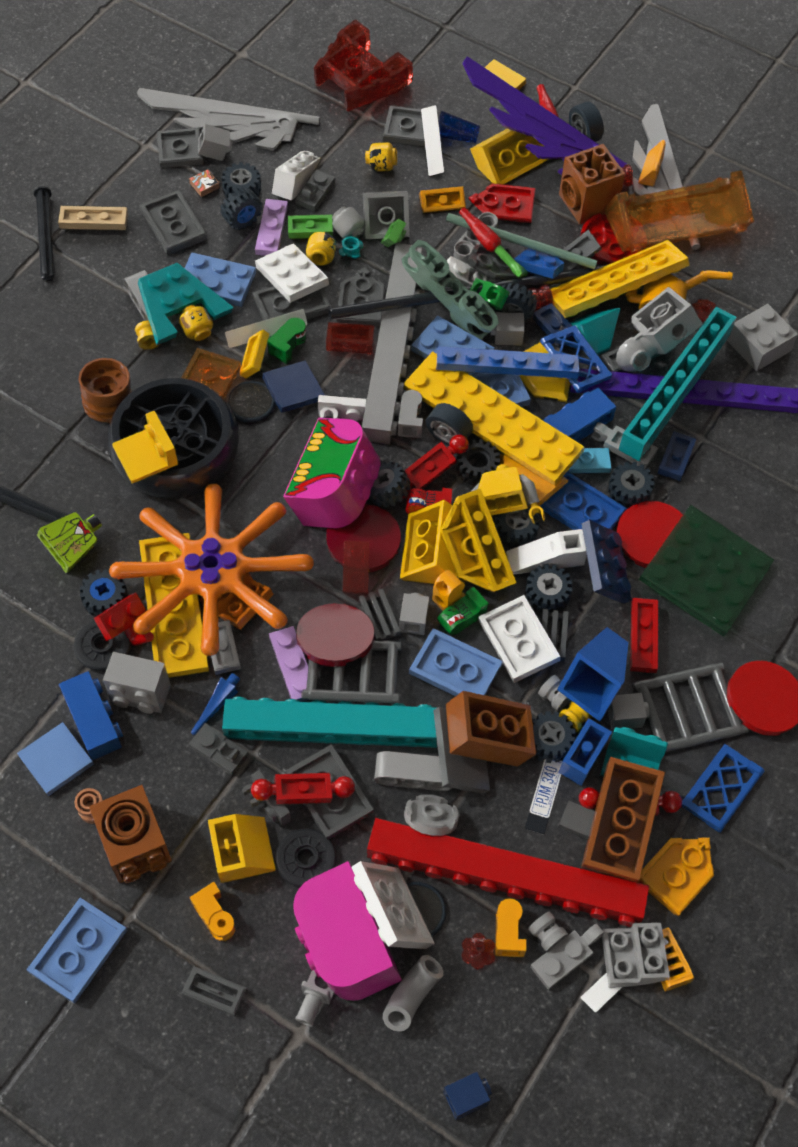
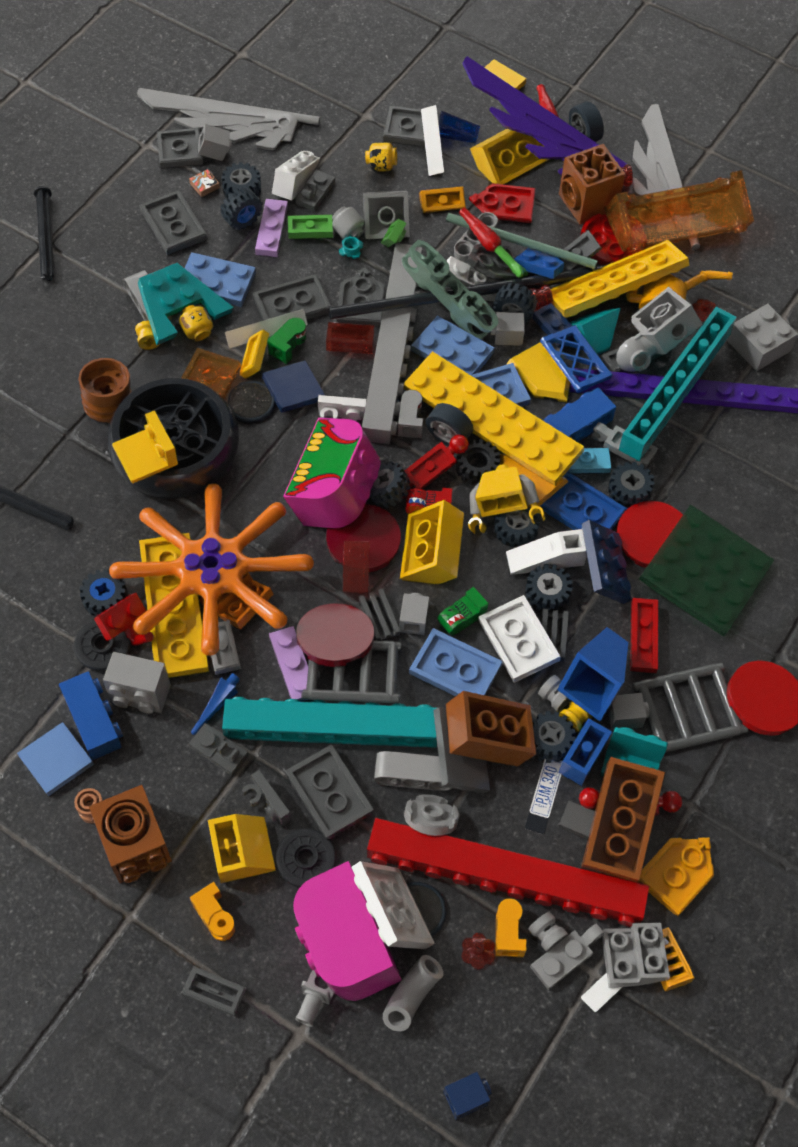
(69, 538): lime torso -> none
(77, 950): medium blue plate -> none
(93, 217): tan plate -> none
(292, 272): white plate -> none
(303, 788): red plate -> none
(321, 248): yellow head -> none
(359, 71): clear red wedge -> none
(448, 588): light orange leg -> none
(476, 544): yellow wedge -> none
(491, 293): green leg -> none
(507, 362): blue plate -> none
(652, 164): light orange slope -> none
(676, 456): dark blue plate -> none
(740, 763): blue window -> none

